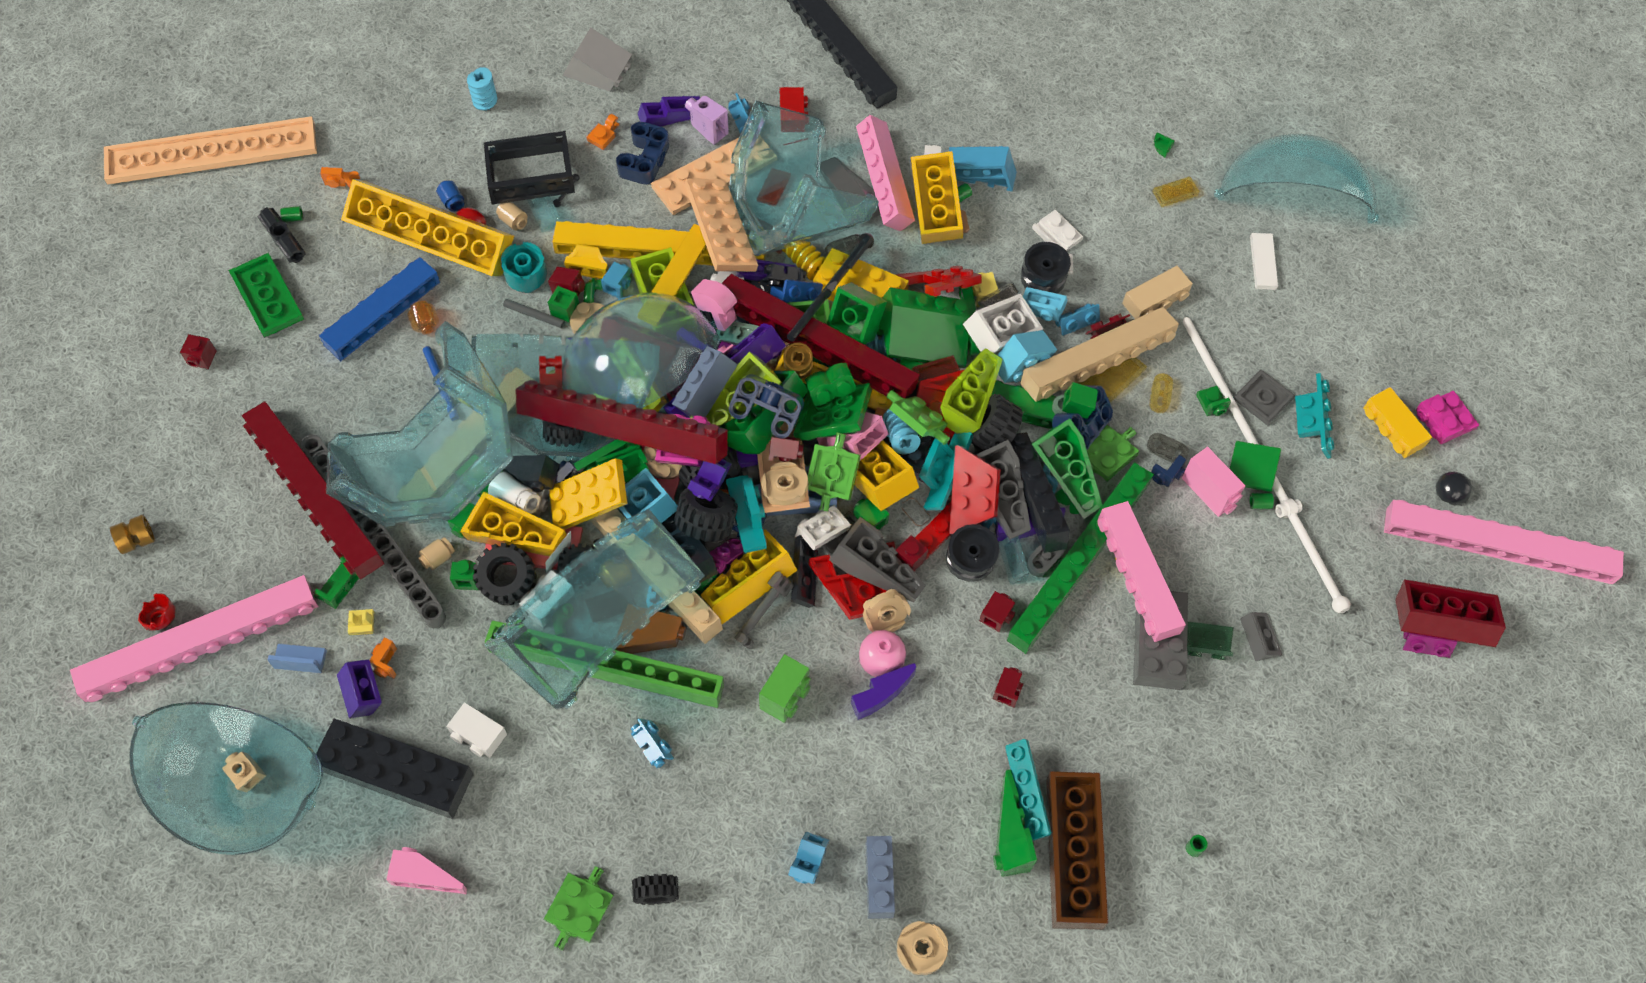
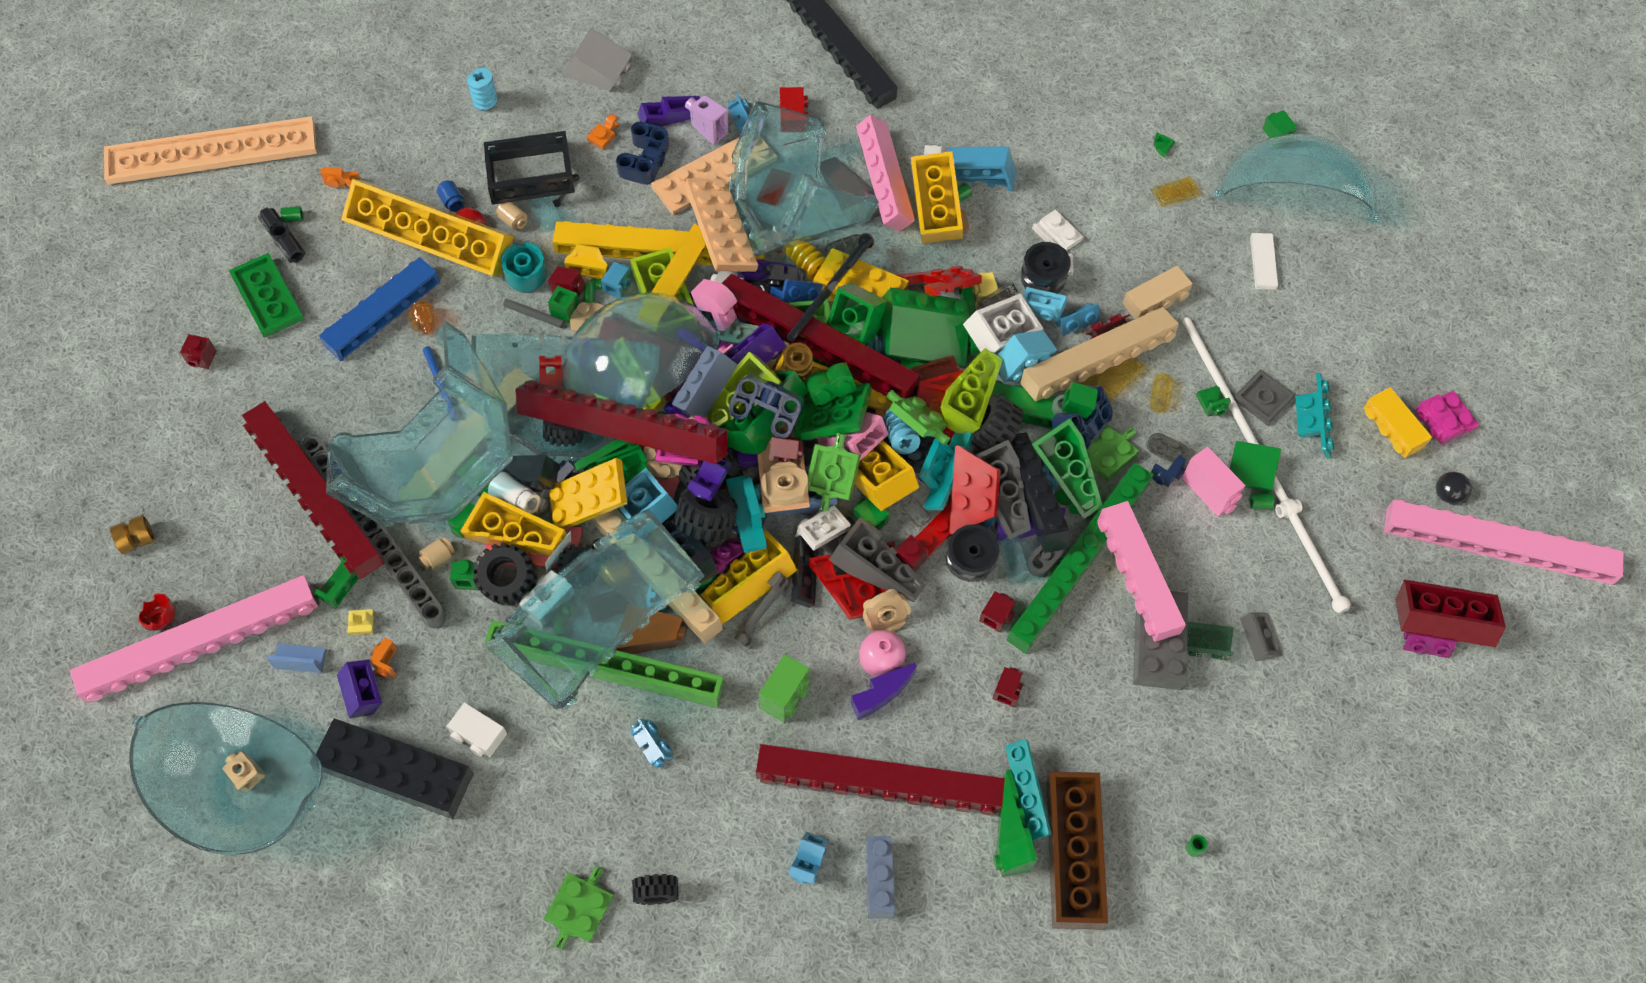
(415, 871): bright pink slope -> none
(880, 778): none -> dark red brick
(917, 962): tan plate -> none
(1279, 124): none -> green brick

